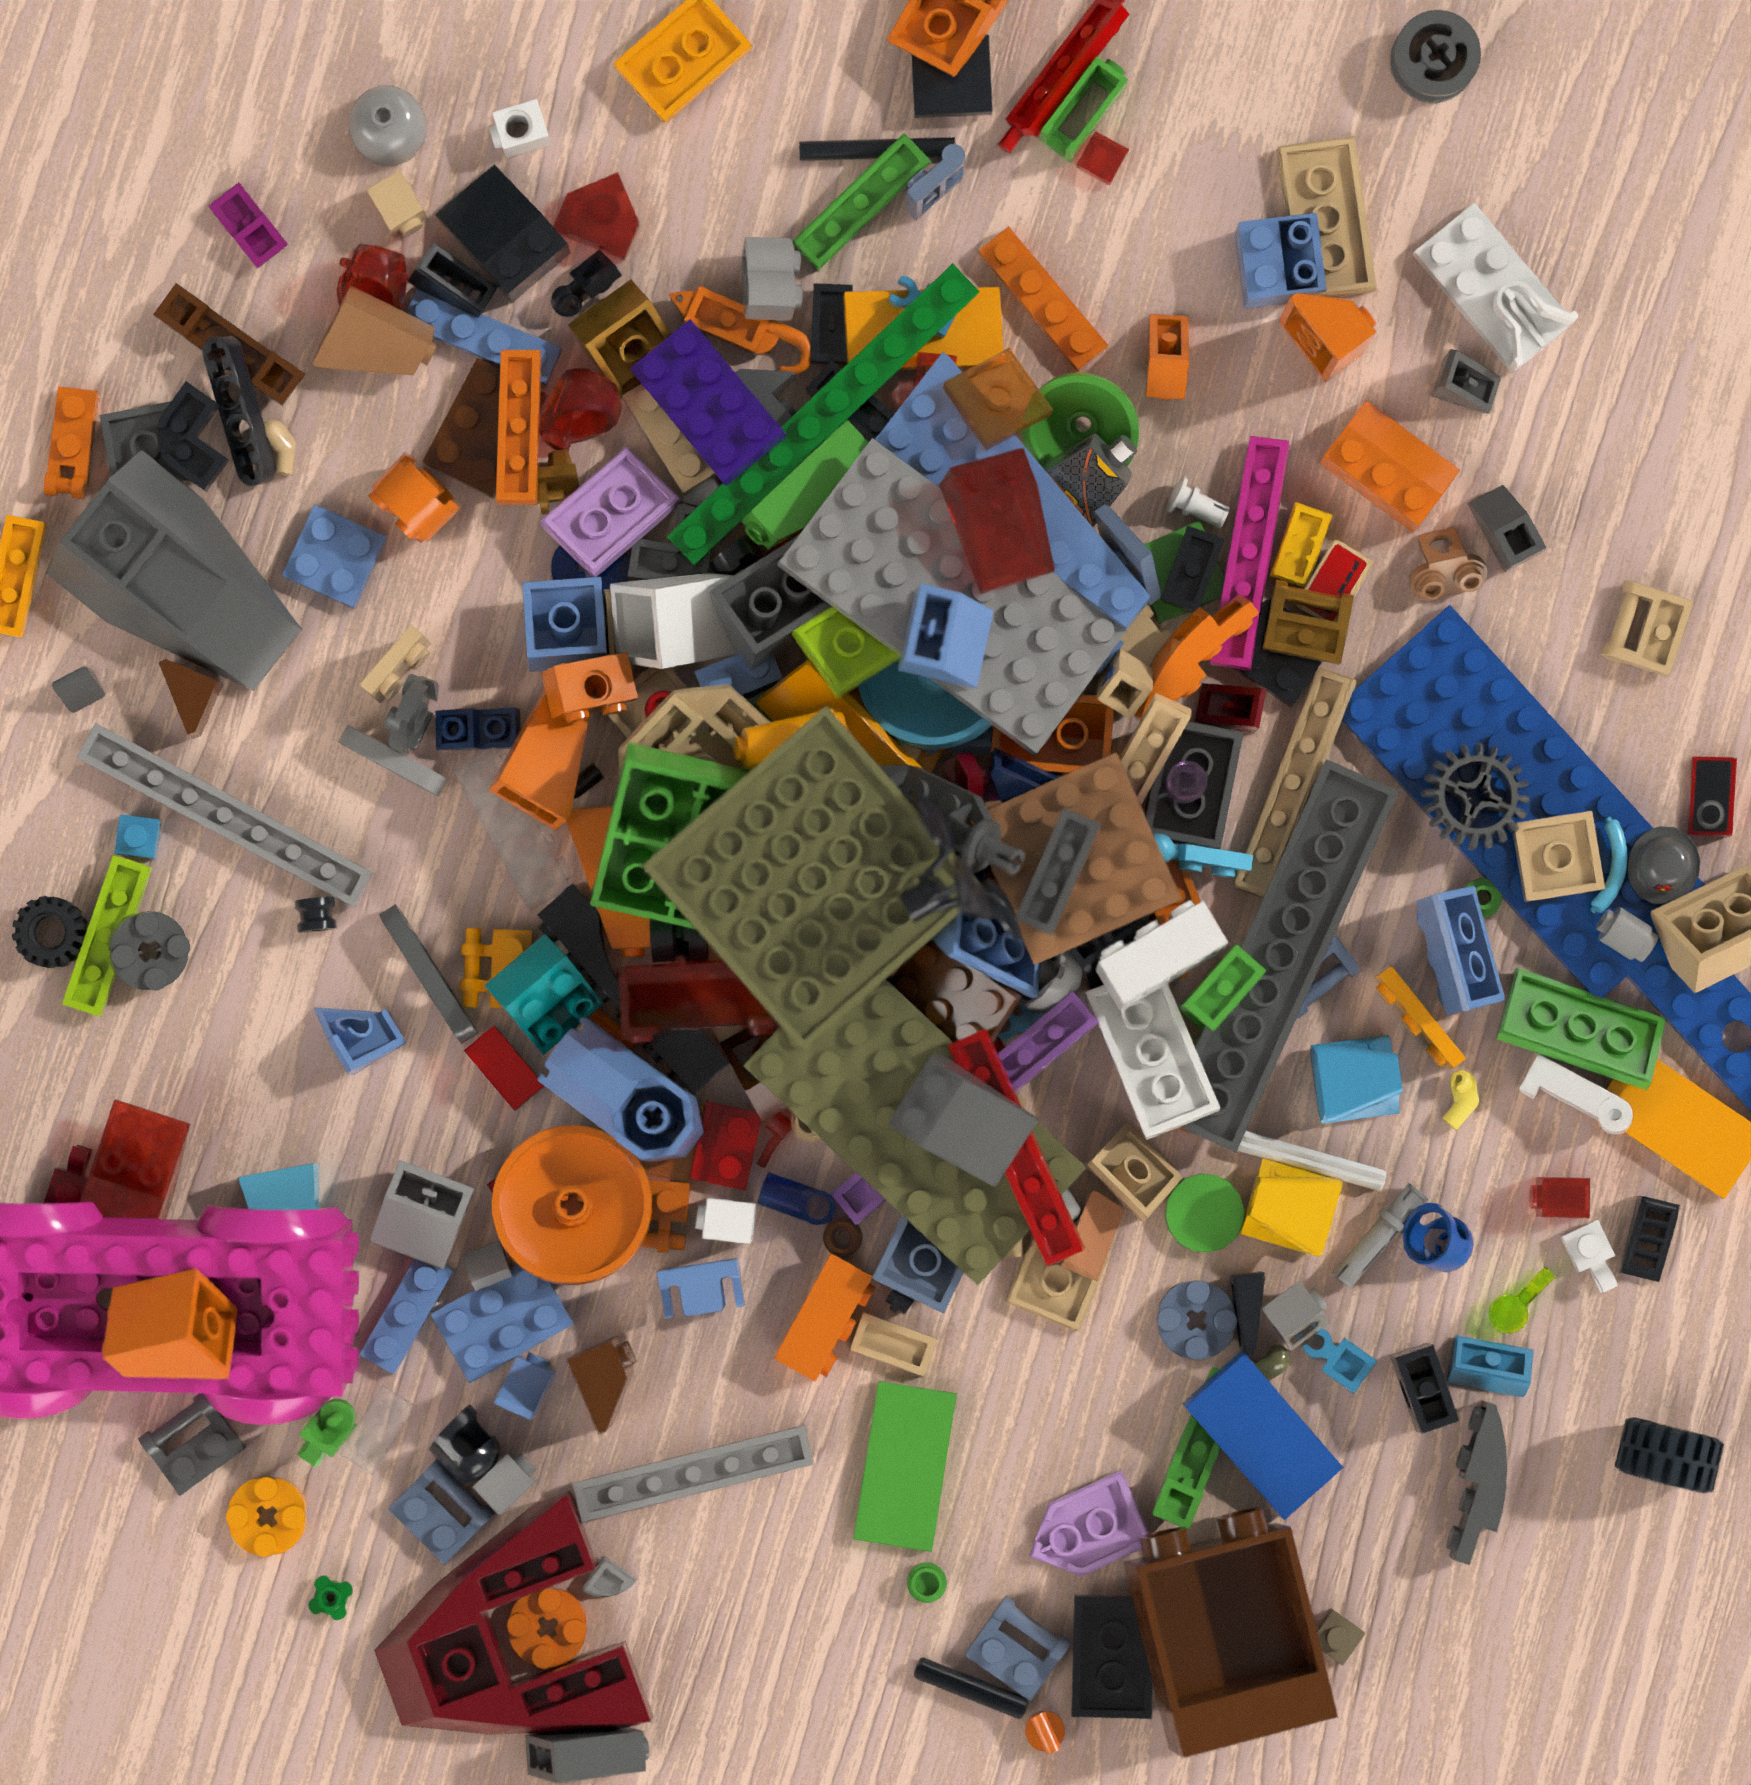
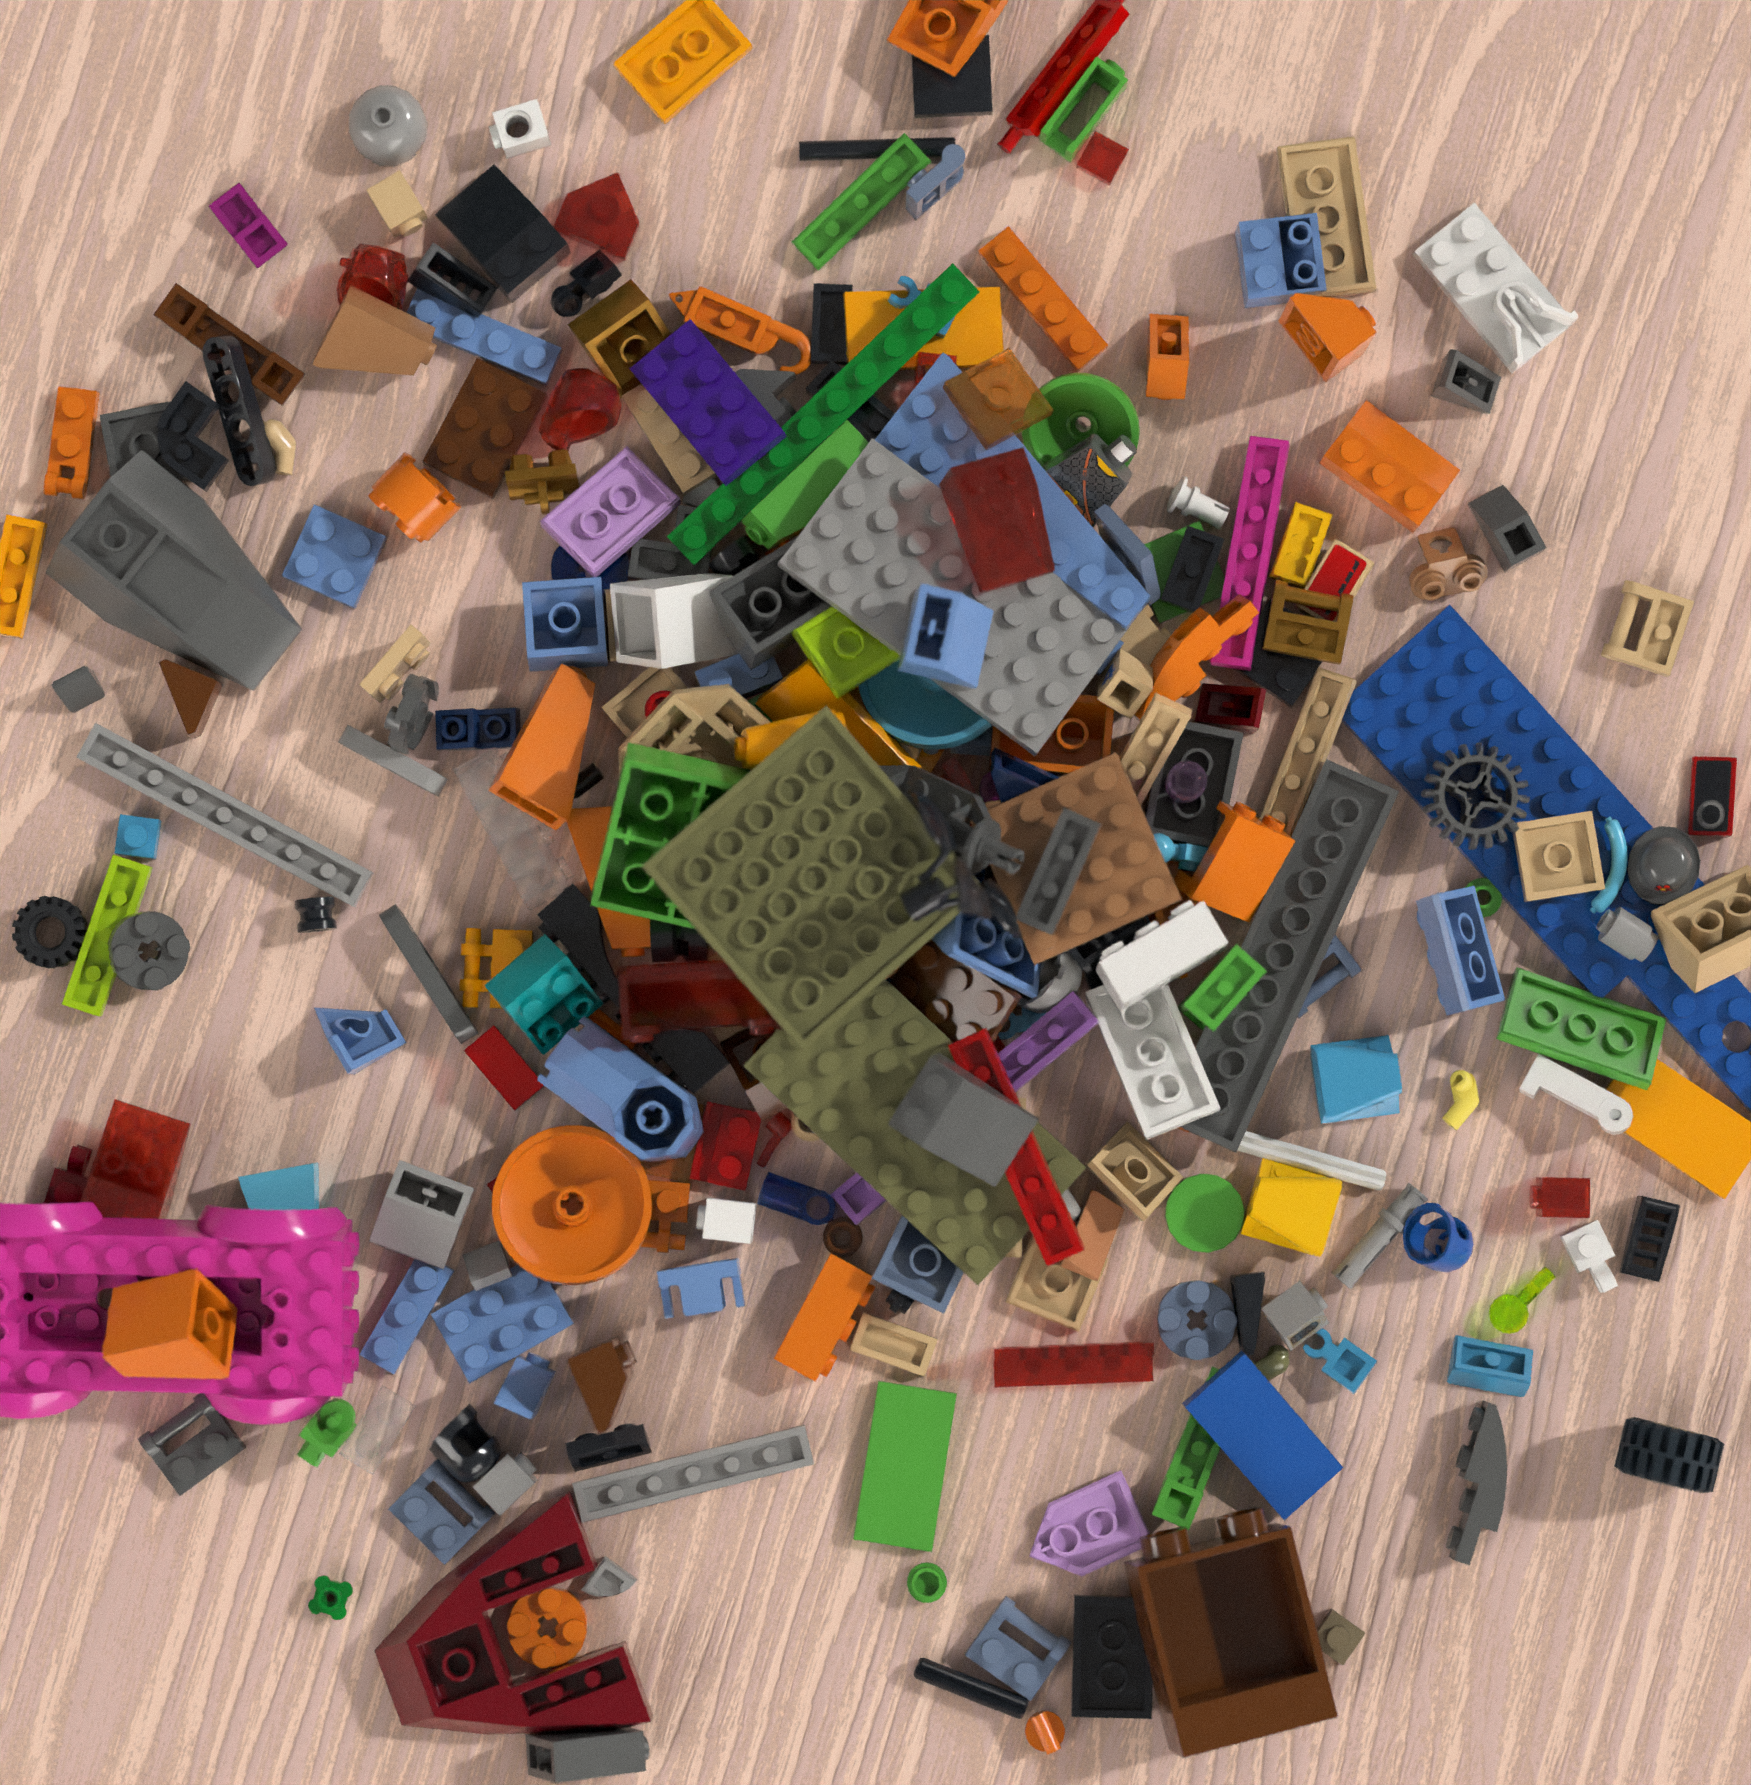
(290, 1516): light orange plate -> none
(518, 427): orange plate -> none
(597, 1450): none -> black plate
(610, 676): orange brick -> none
(770, 278): light grey brick -> none
(970, 775): dark red plate -> none
(1073, 1364): none -> clear red fence
(1238, 862): none -> orange panel
(1418, 1019): light orange plate -> none
(1424, 1388): black brick -> none
(1458, 37): dark grey wheel -> none

